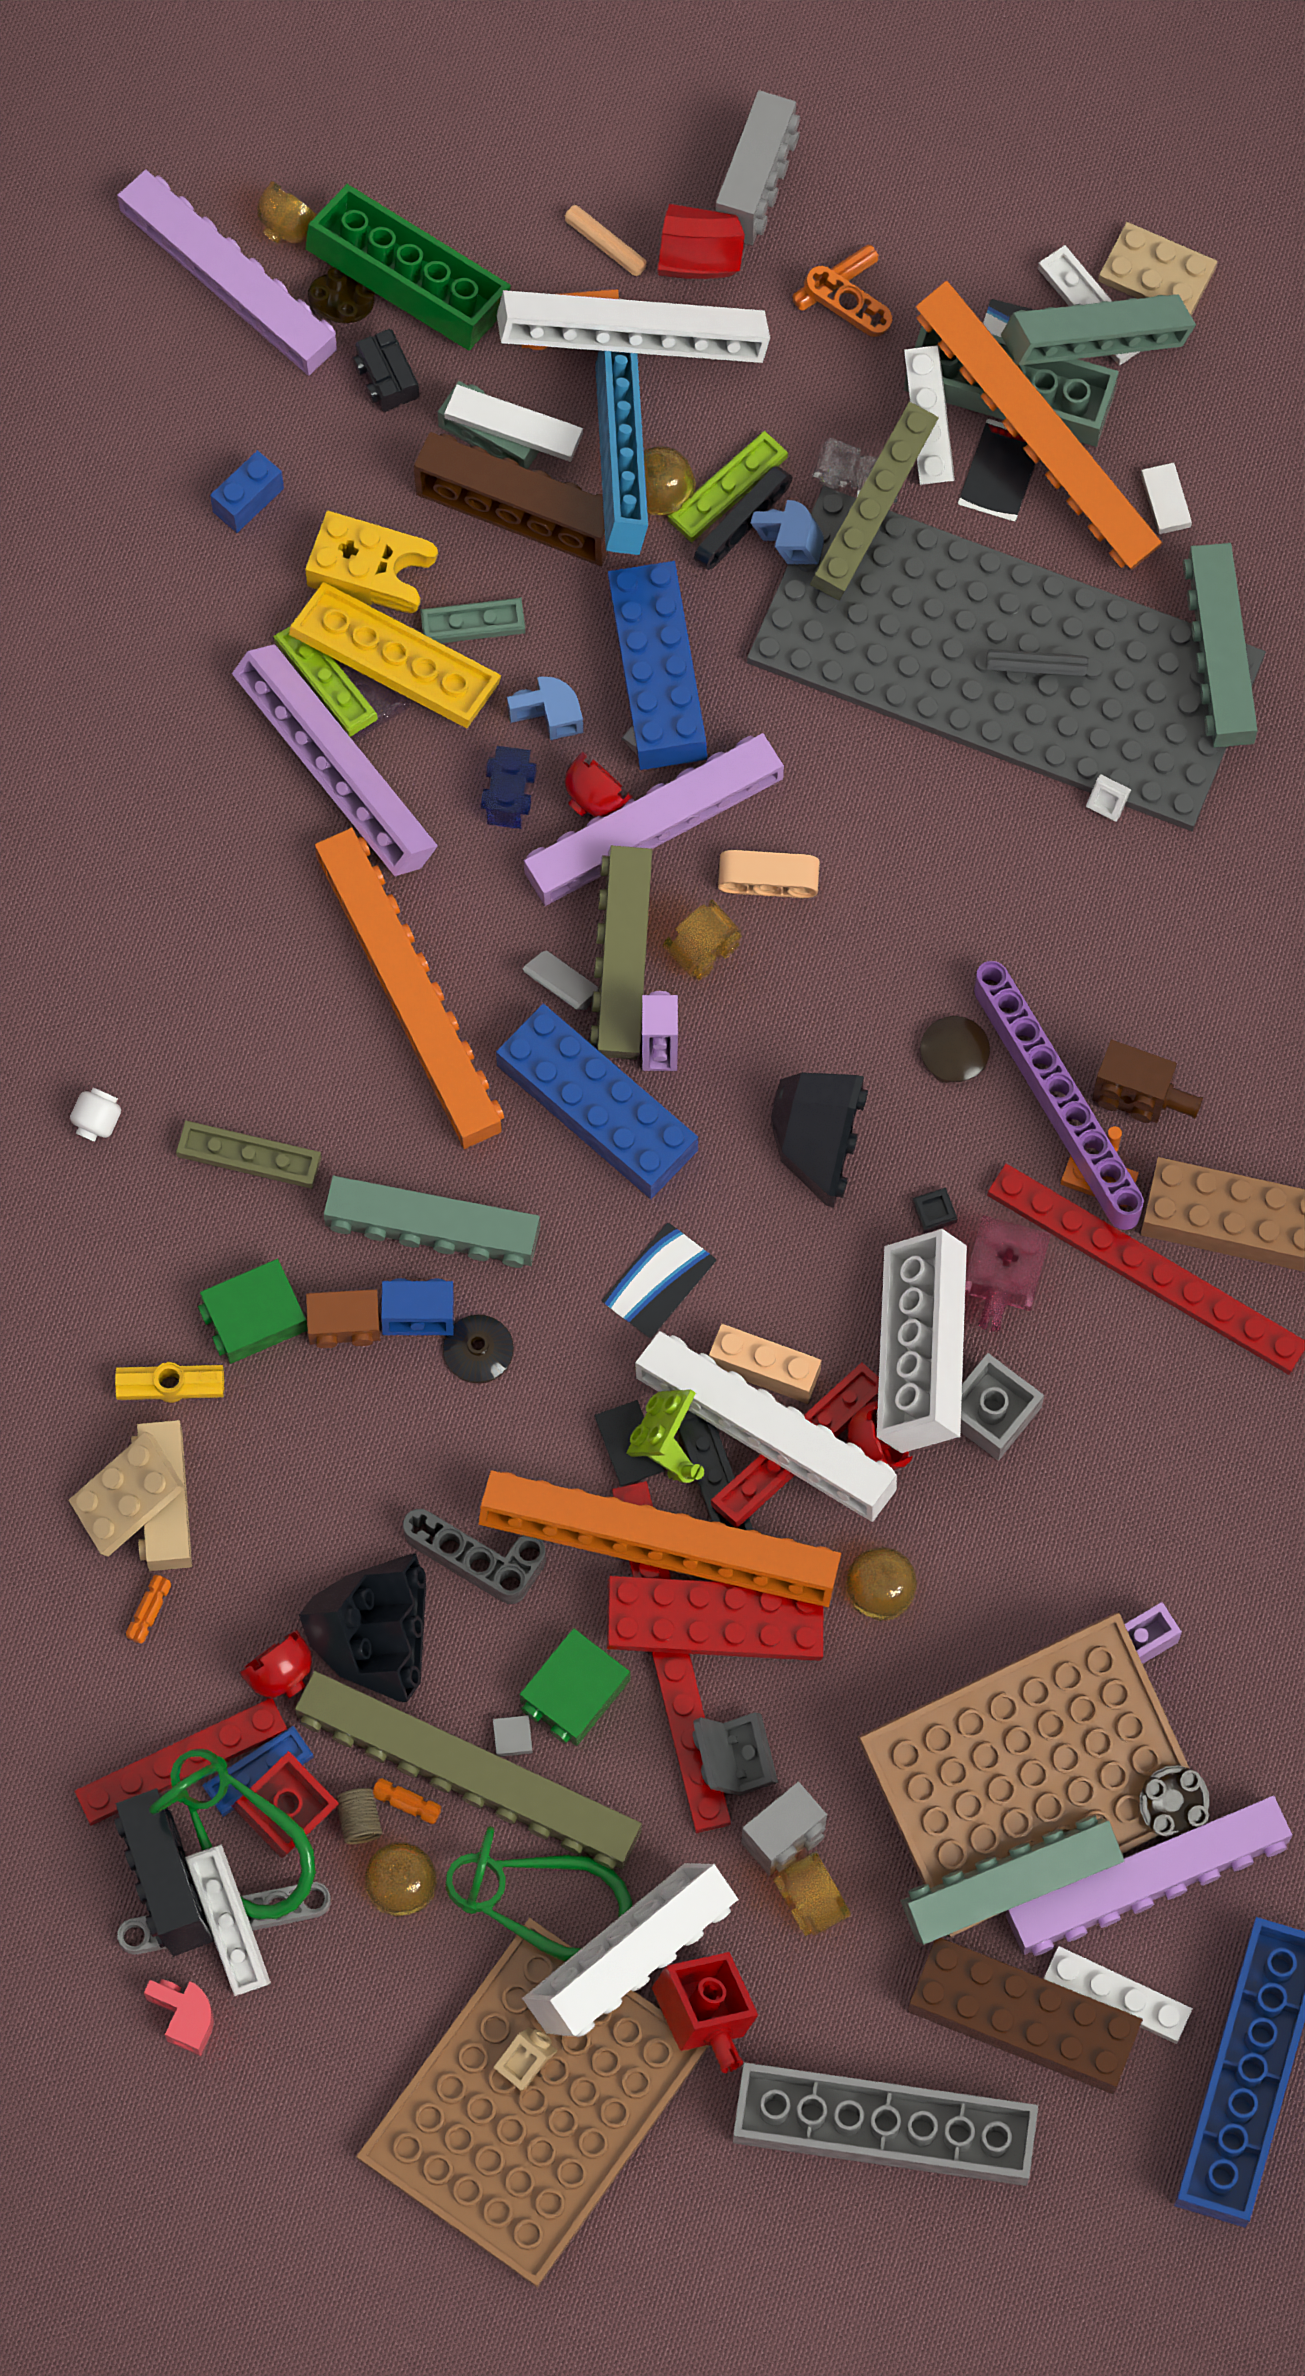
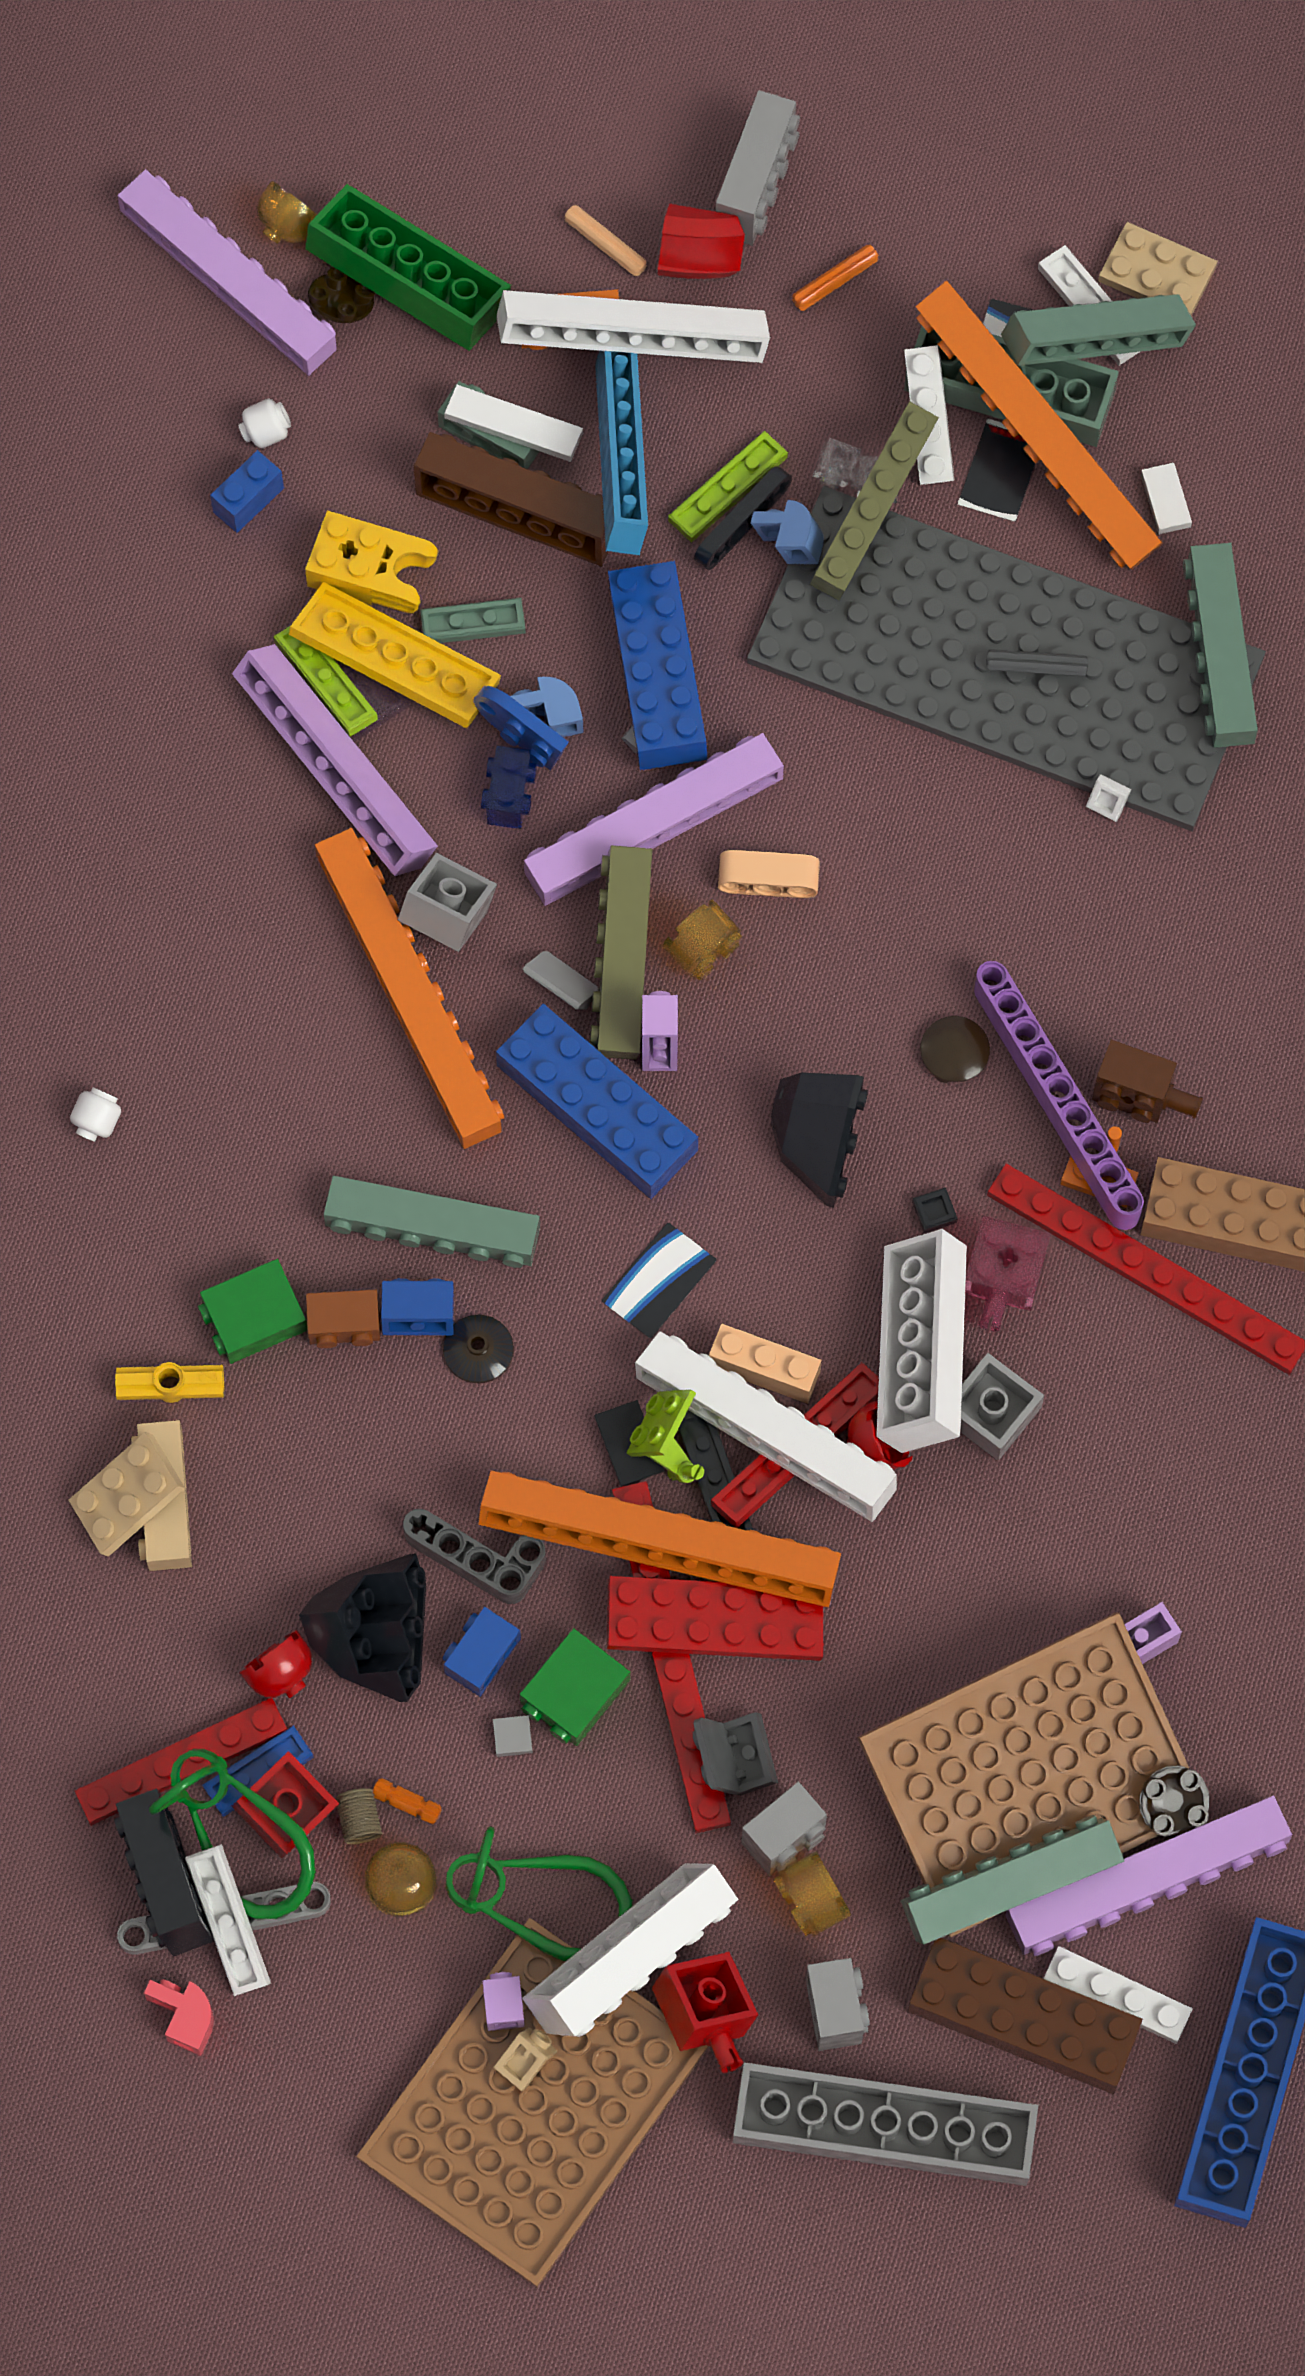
(148, 1609): orange axle -> none
(248, 1154): olive plate -> none
(265, 423): none -> white head
(386, 370): black brick -> none
(447, 902): none -> light grey brick
(468, 1771): olive brick -> none
(481, 1650): none -> blue brick
(503, 2001): none -> lavender brick
(520, 726): none -> blue plate
(593, 788): red cylinder -> none
(667, 480): clear yellow cylinder -> none
(833, 304): orange beam -> none
(835, 2004): none -> light grey brick
(881, 1583): clear yellow cylinder -> none

